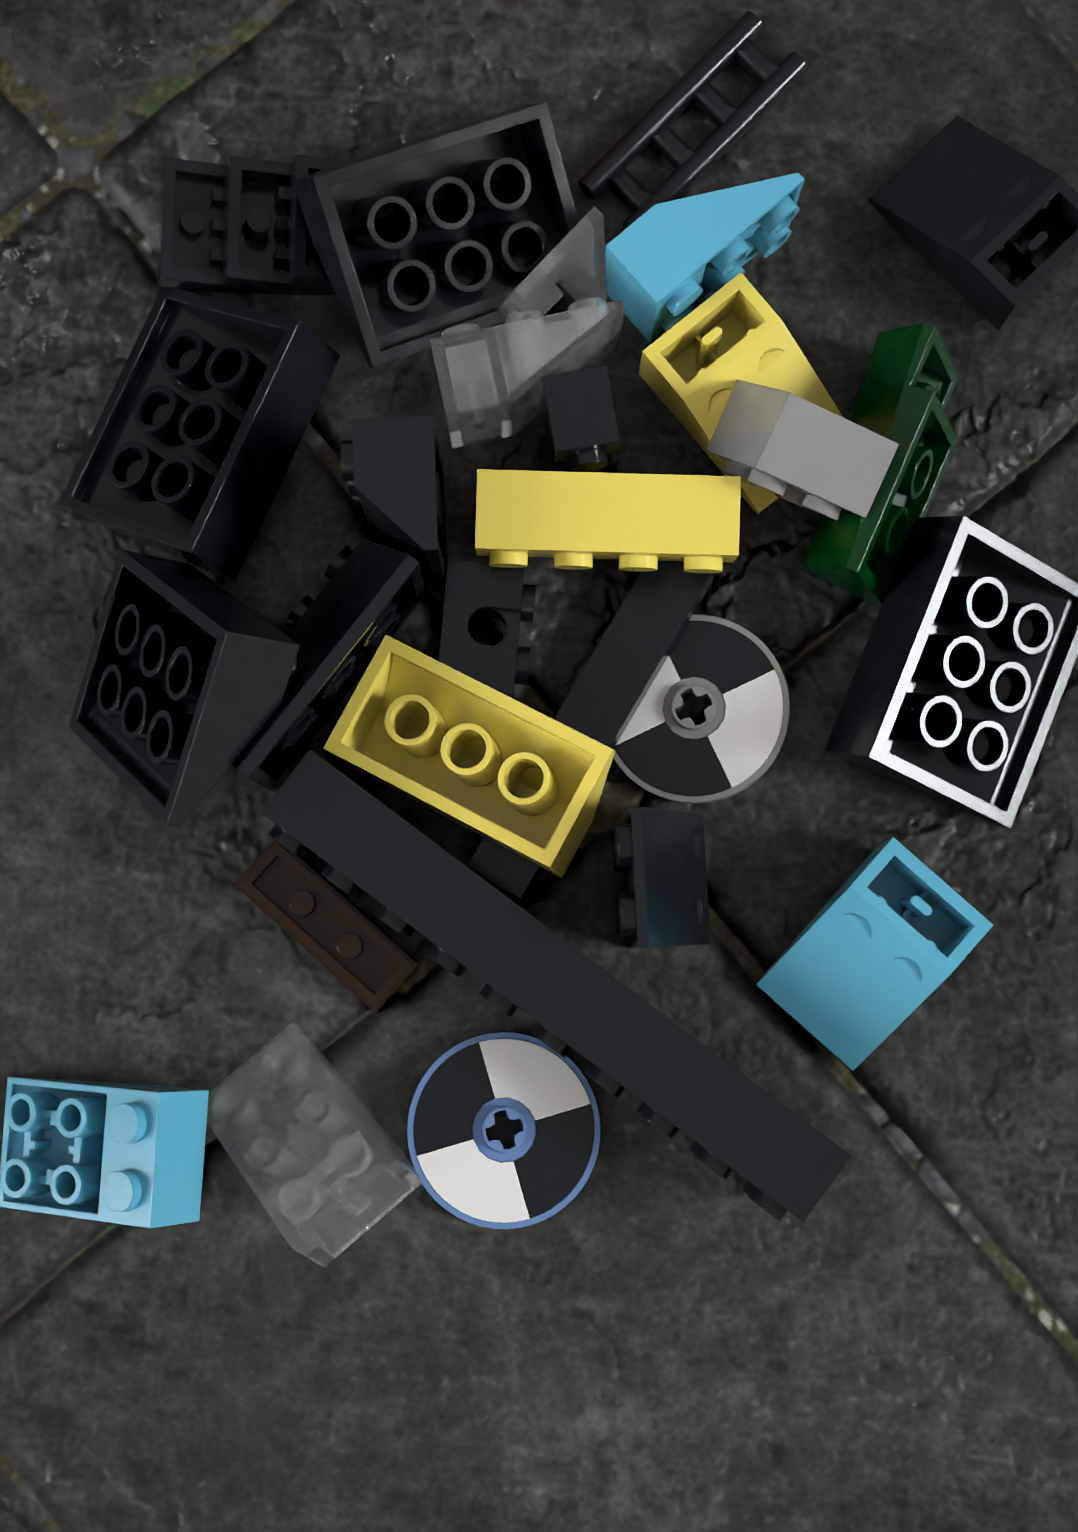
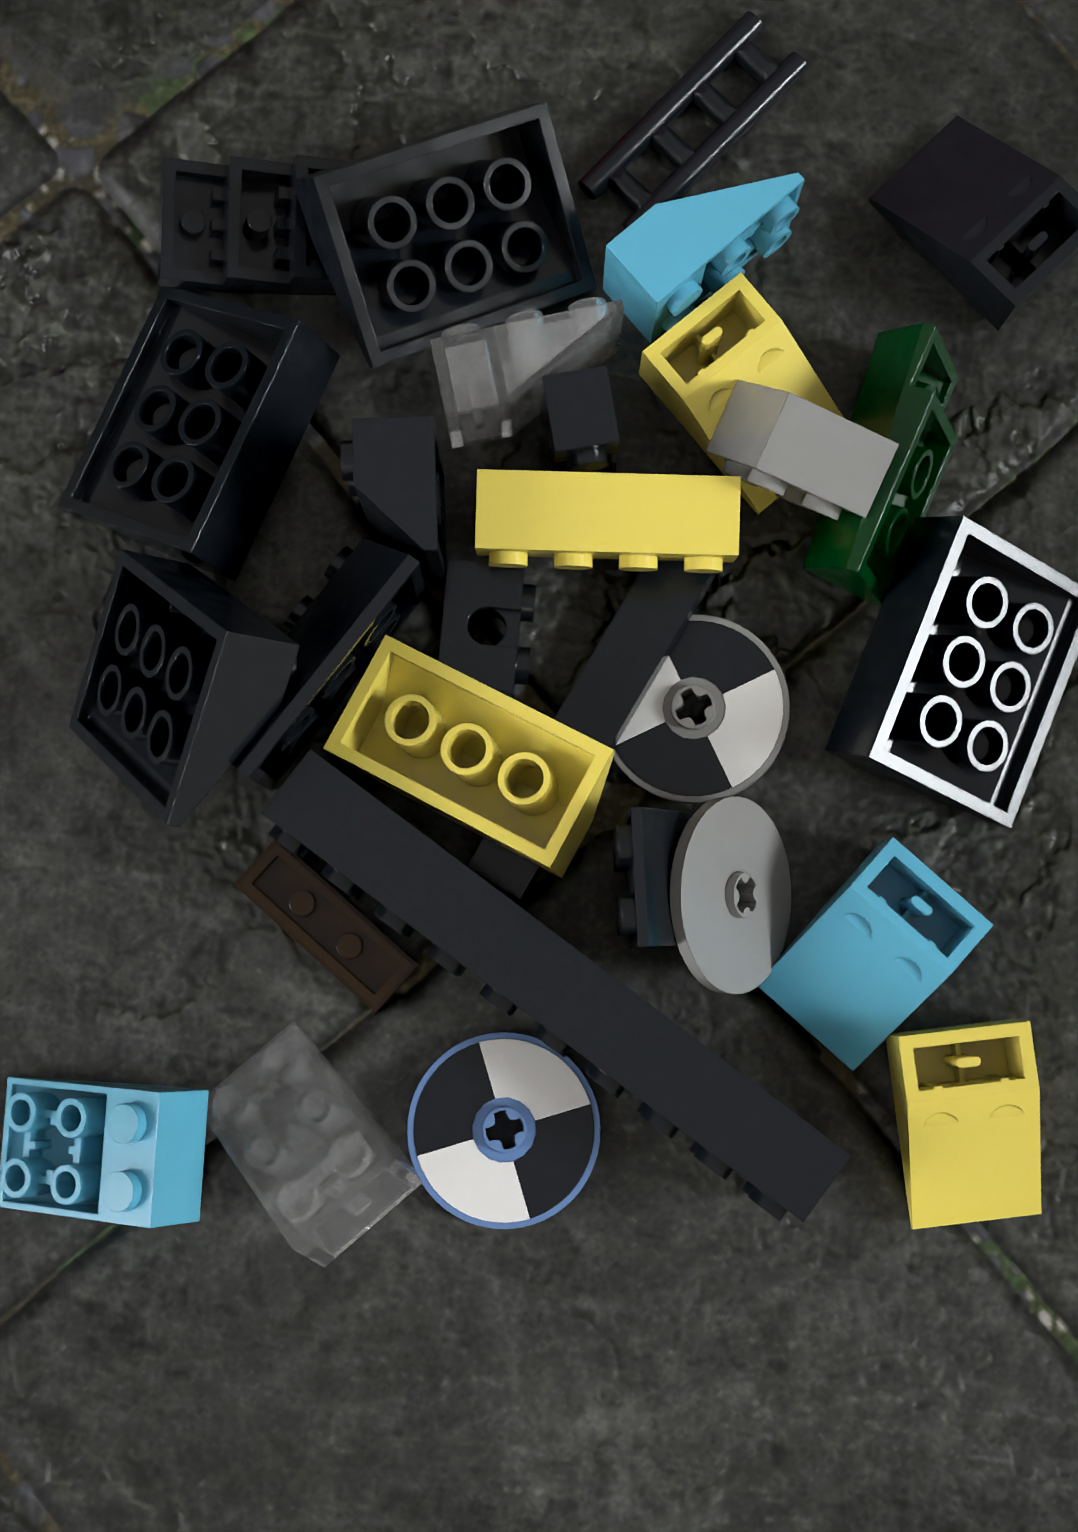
(574, 263): clear slope -> none
(730, 895): none -> light grey piece
(968, 1121): none -> light yellow slope

